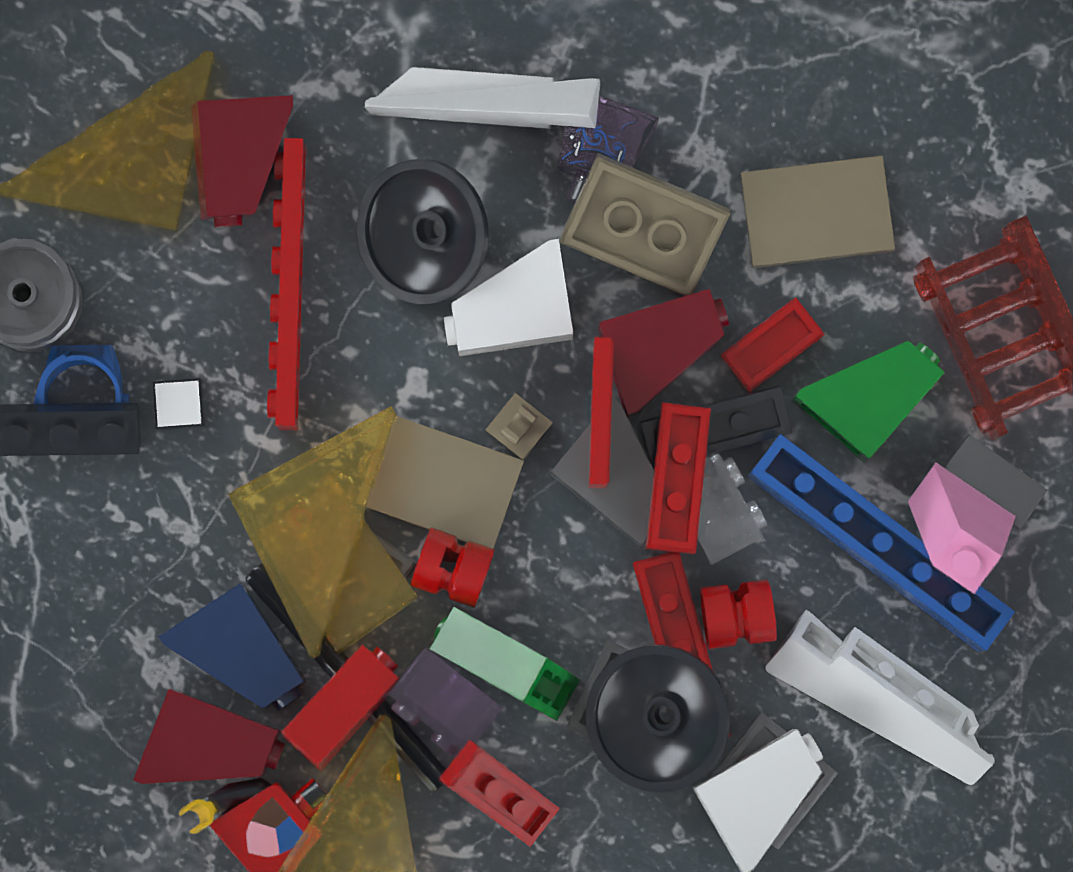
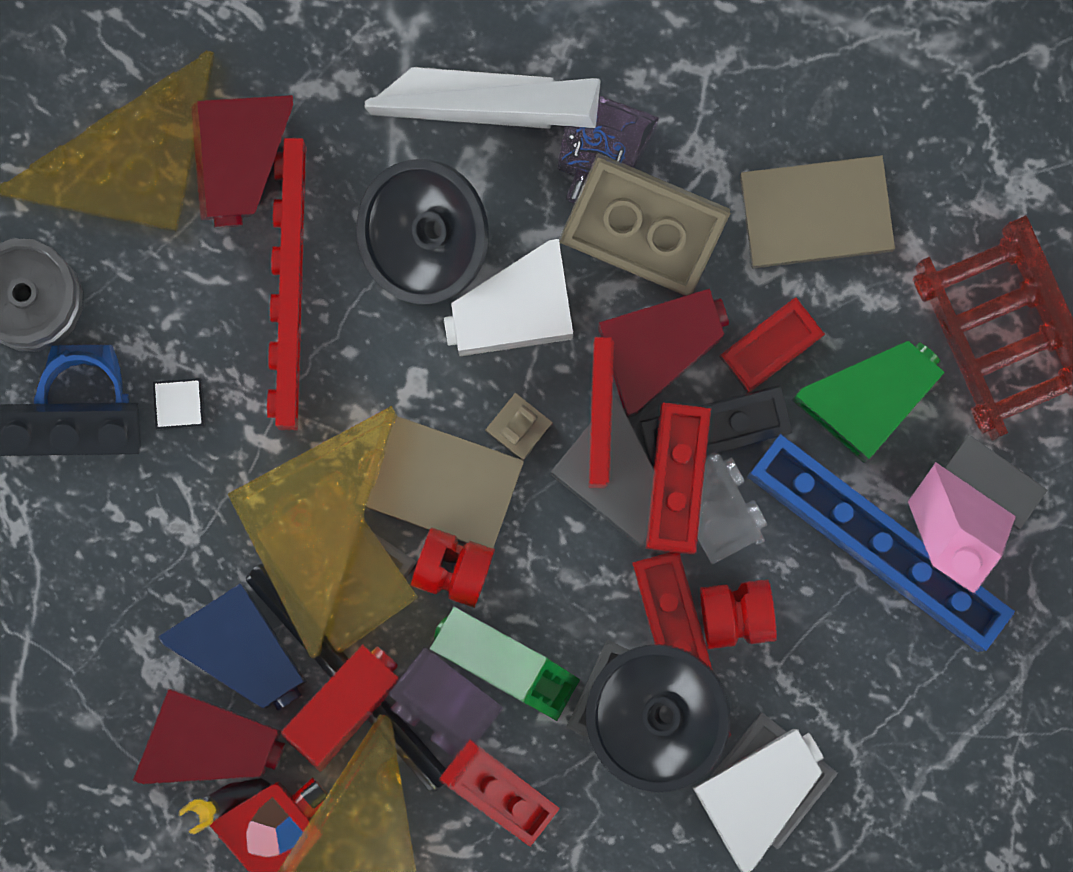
(882, 695): white wedge -> none

